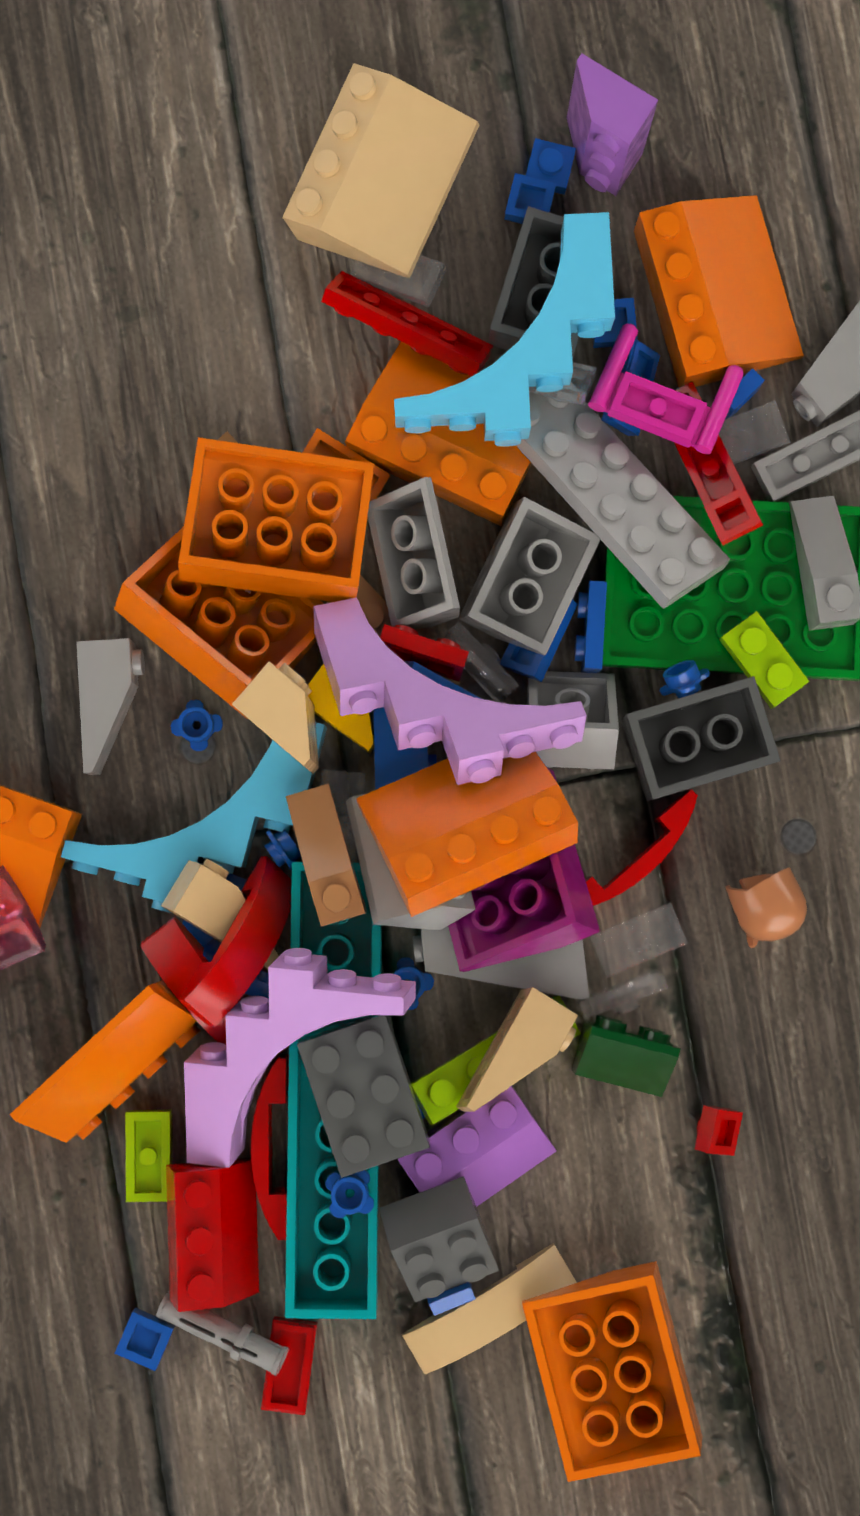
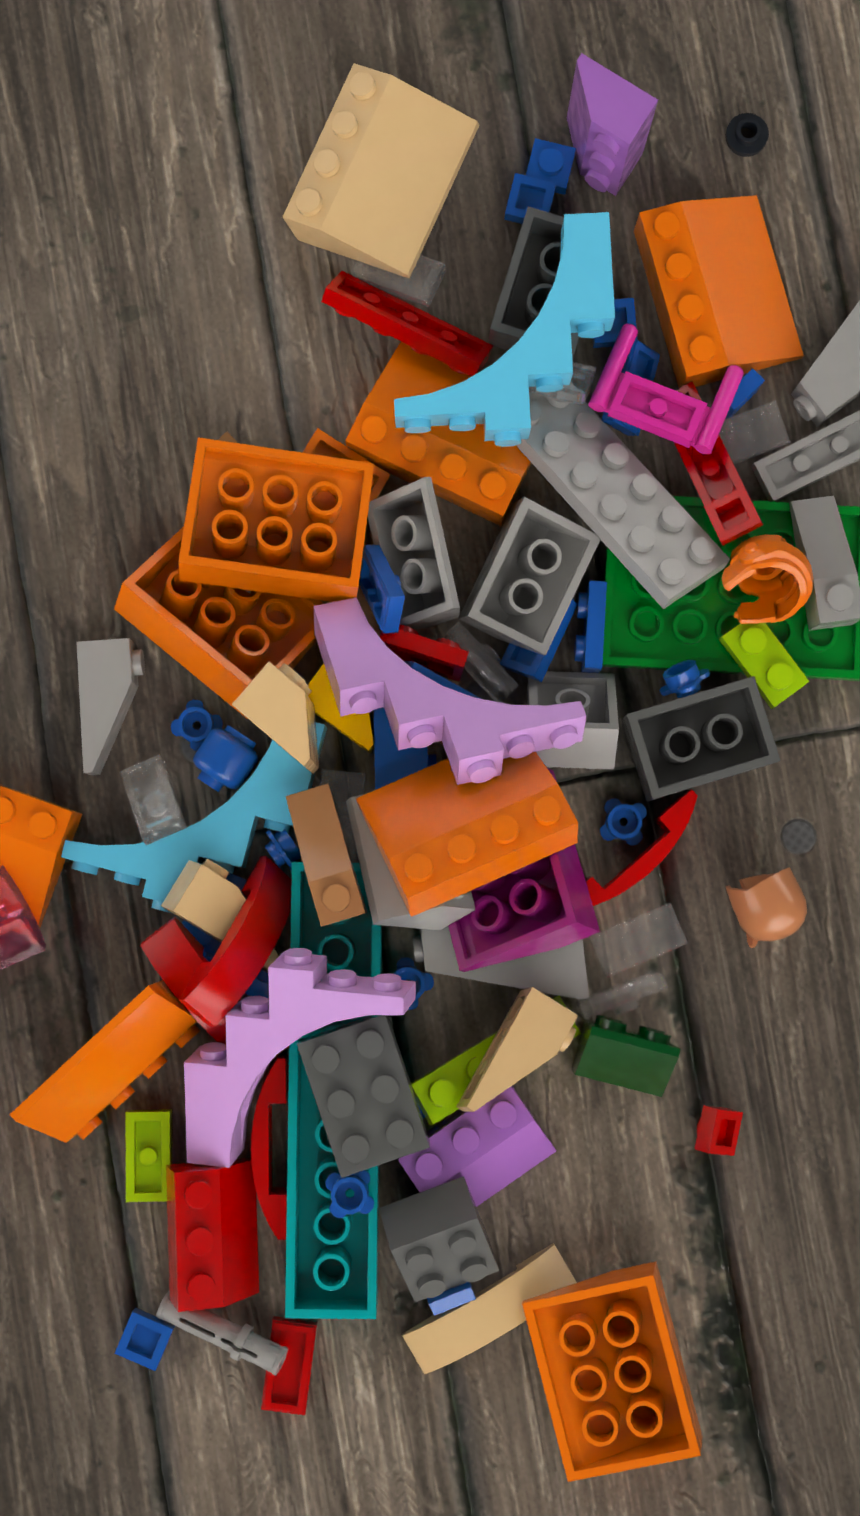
(153, 799): none -> clear plate
(225, 758): none -> blue head
(381, 589): none -> blue plate
(612, 828): none -> blue plate
(747, 146): none -> black plate
(773, 573): none -> orange helmet

